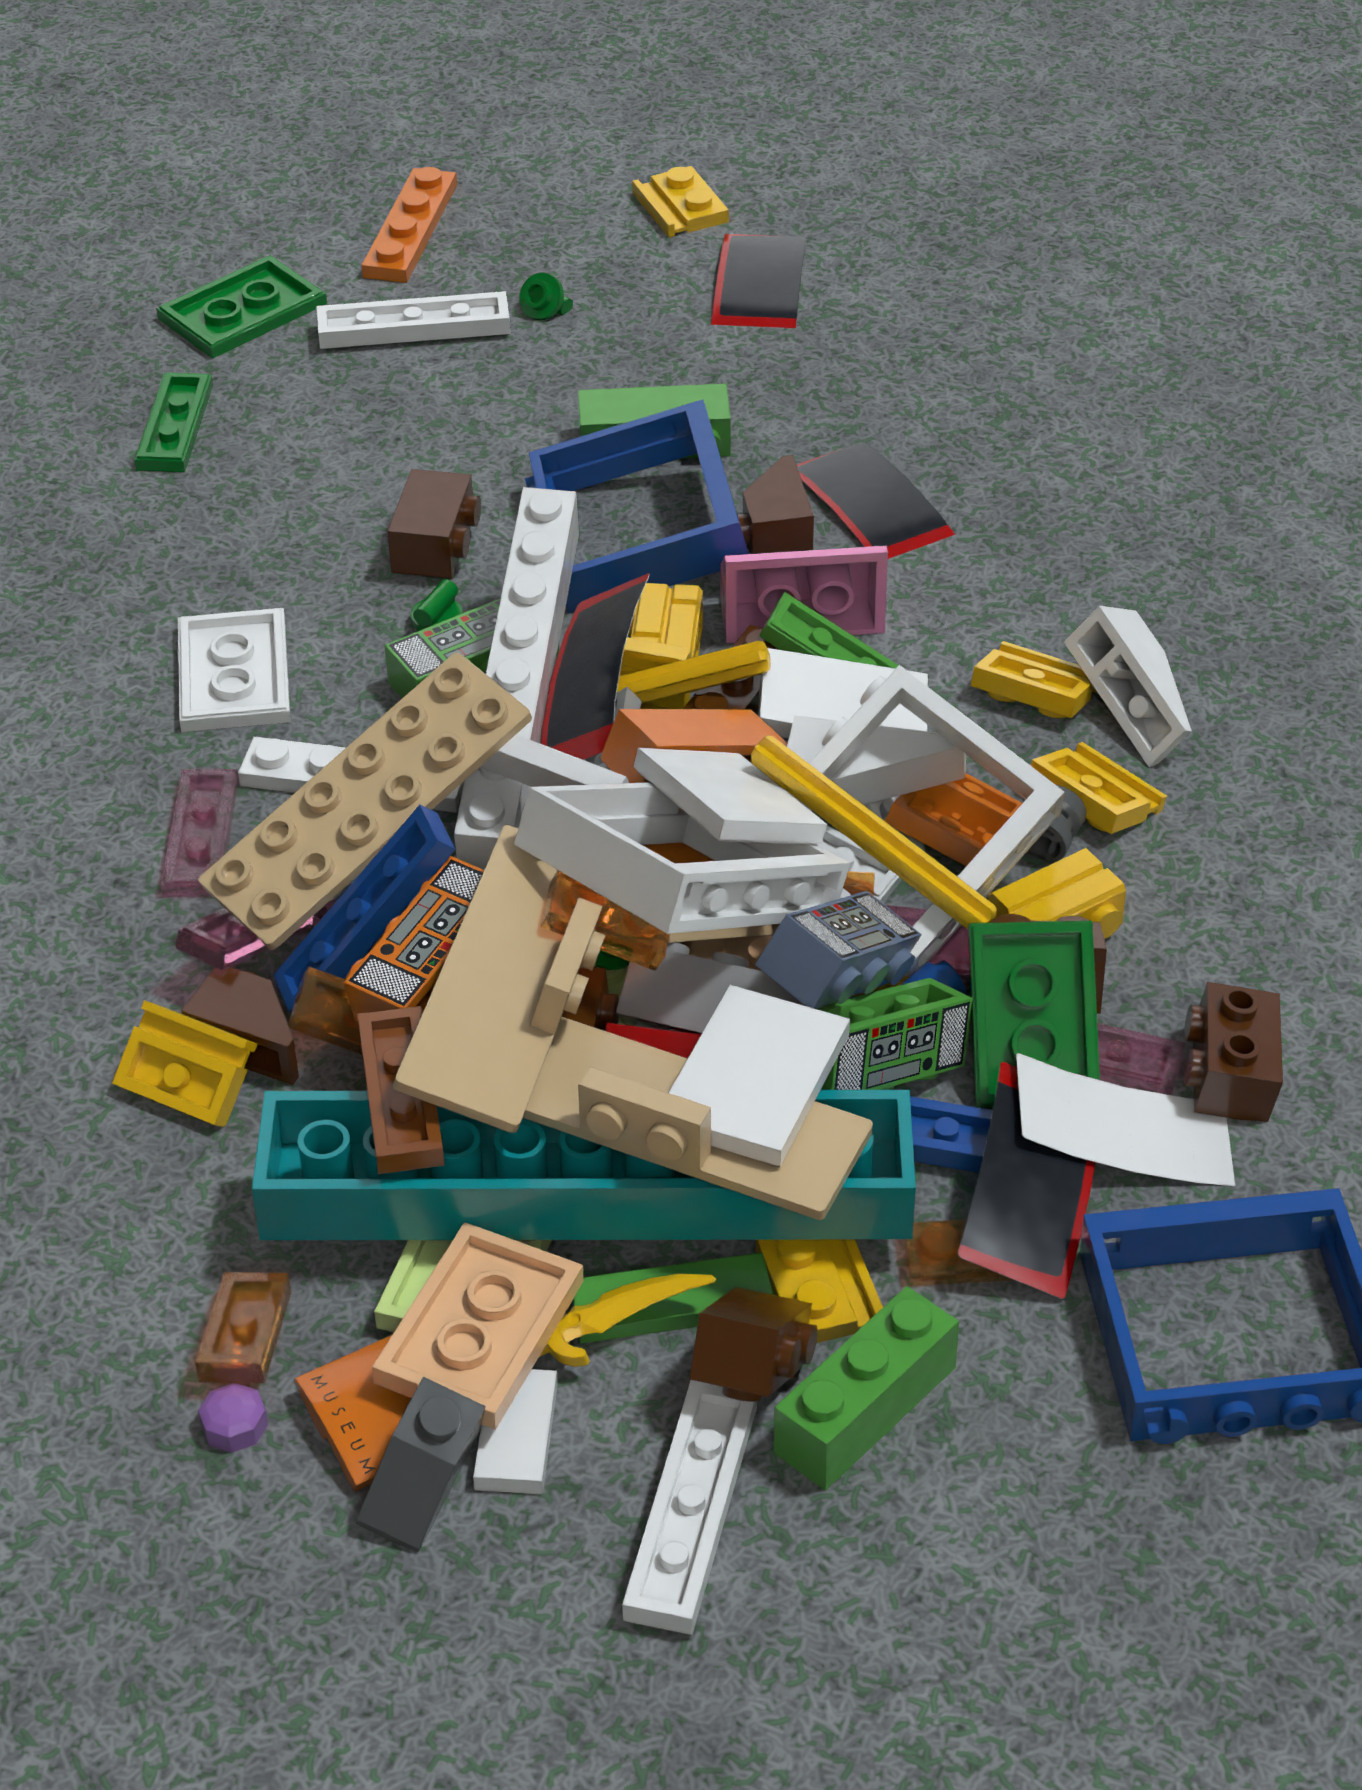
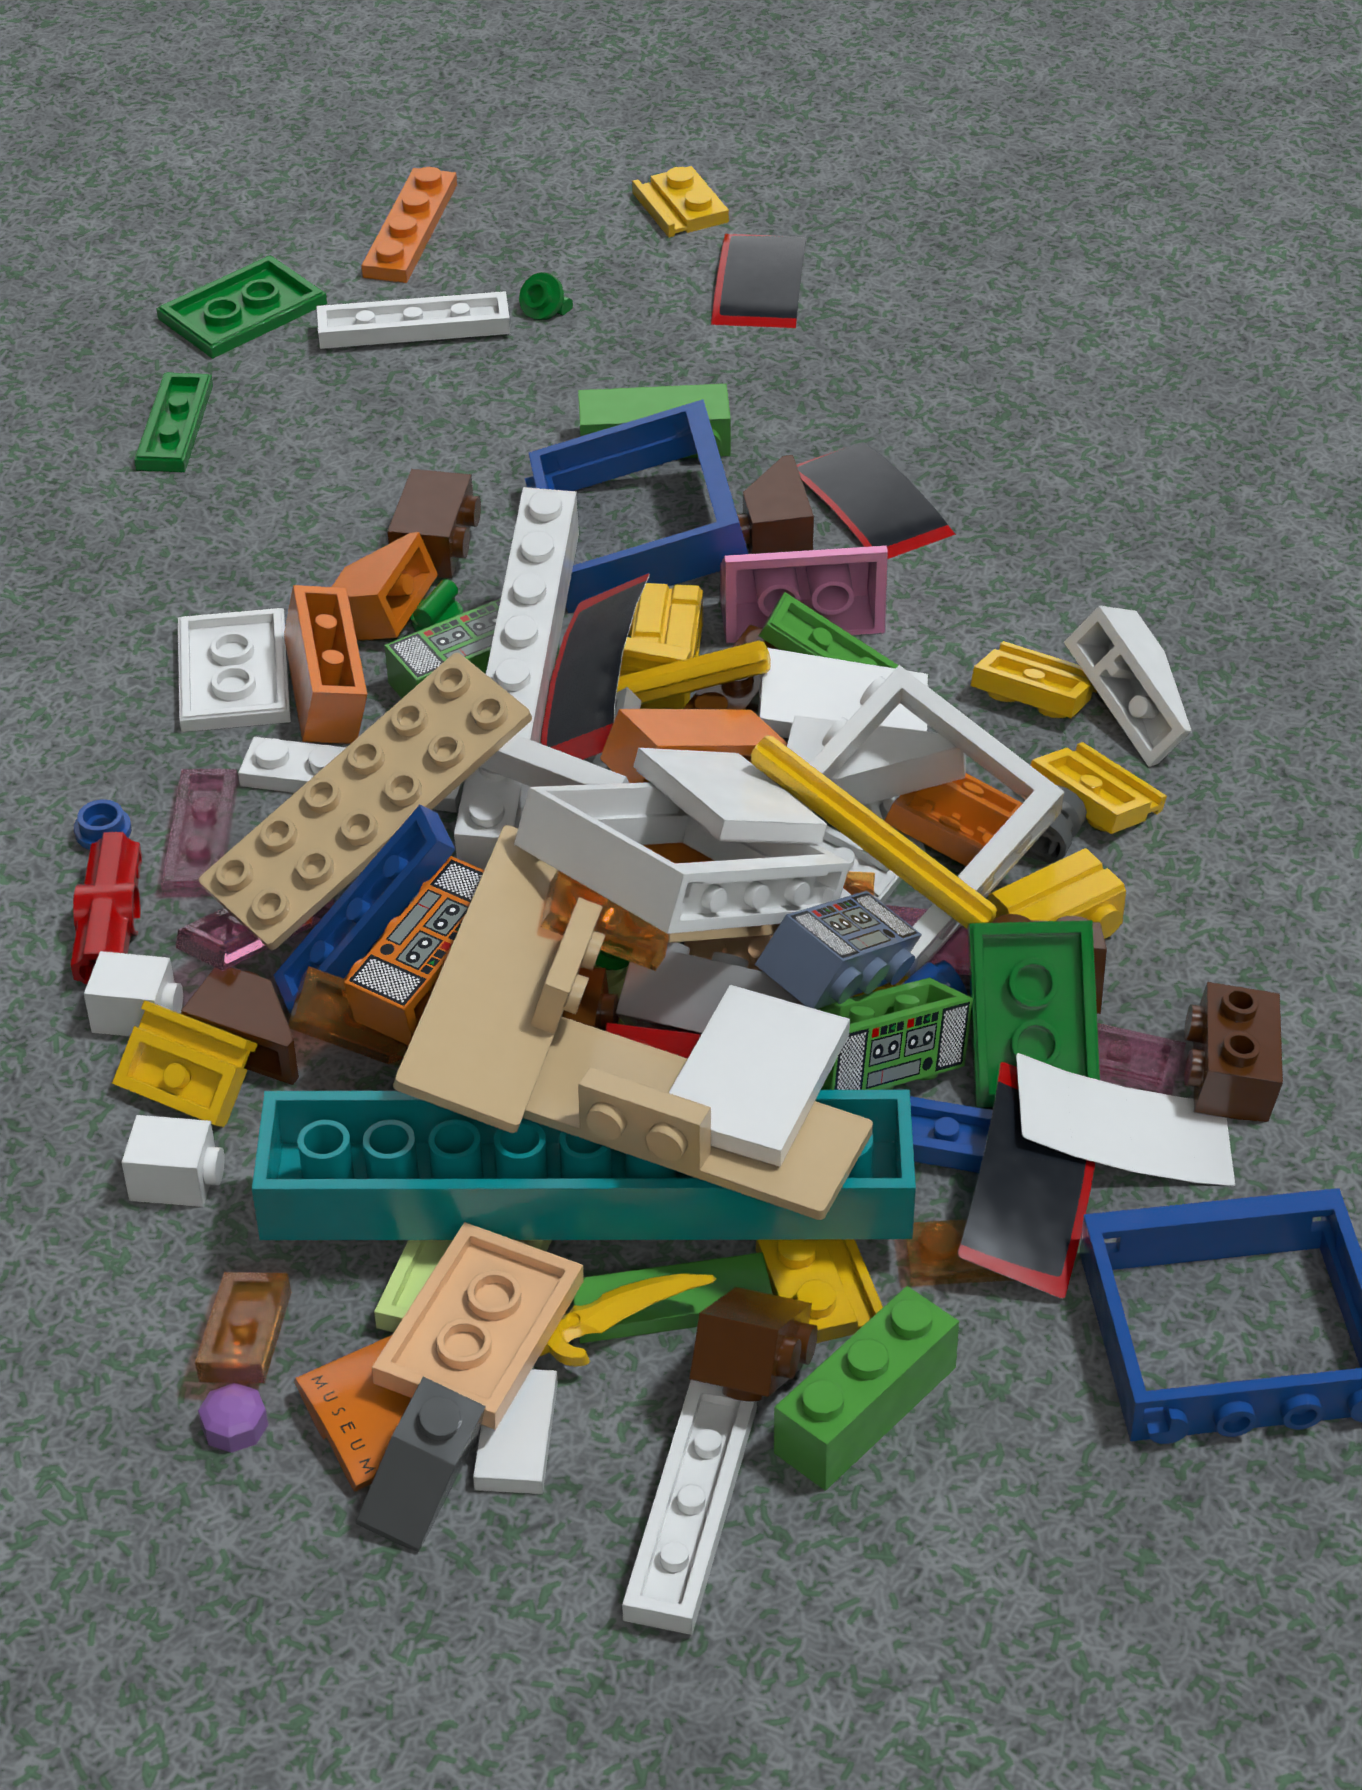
(98, 818): none -> blue plate
(106, 902): none -> red piece
(120, 987): none -> white brick
(171, 1161): none -> white brick
(325, 664): none -> orange brick
(387, 586): none -> orange slope
(402, 1126): dark orange plate -> none

